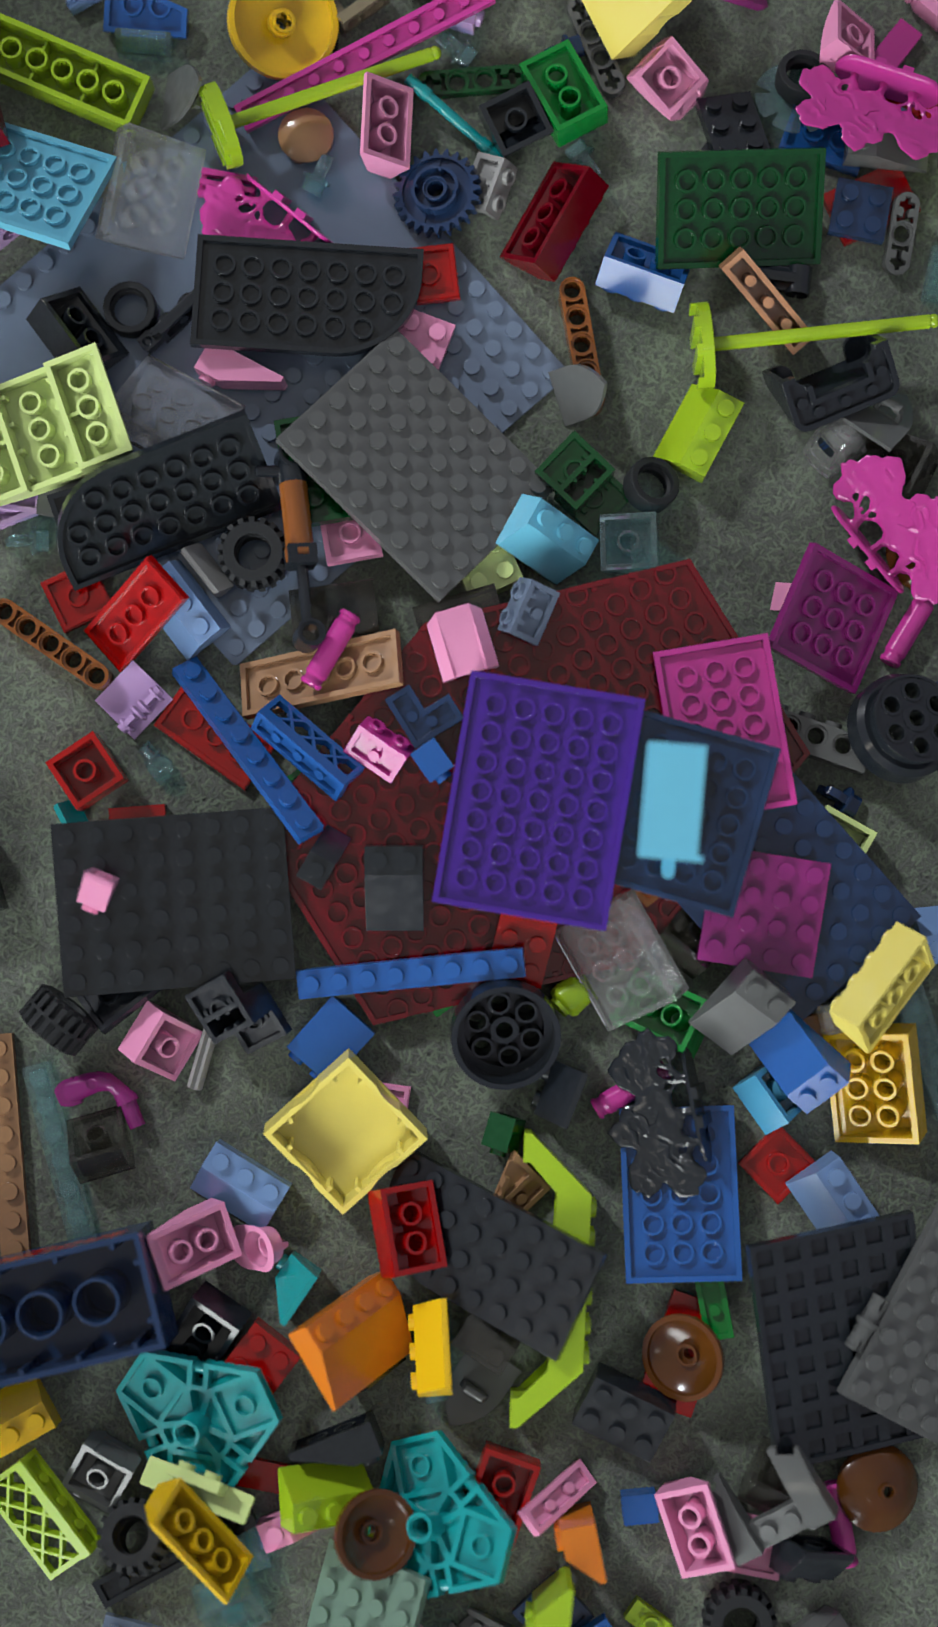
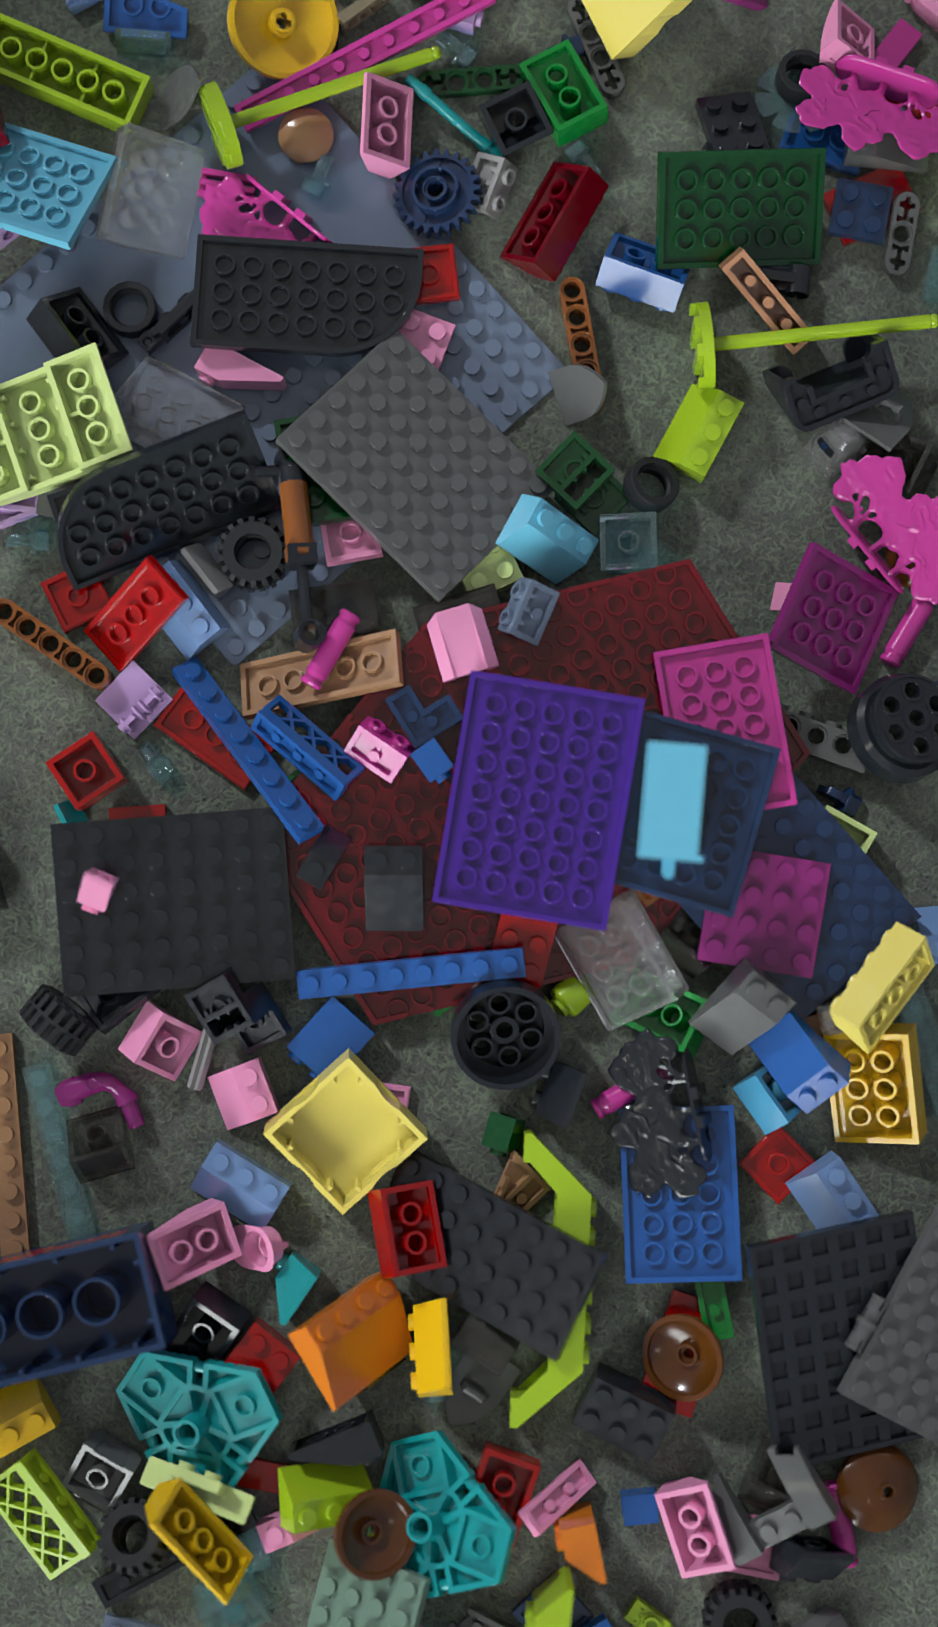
(244, 1093): none -> bright pink slope
(669, 79): bright pink slope -> none

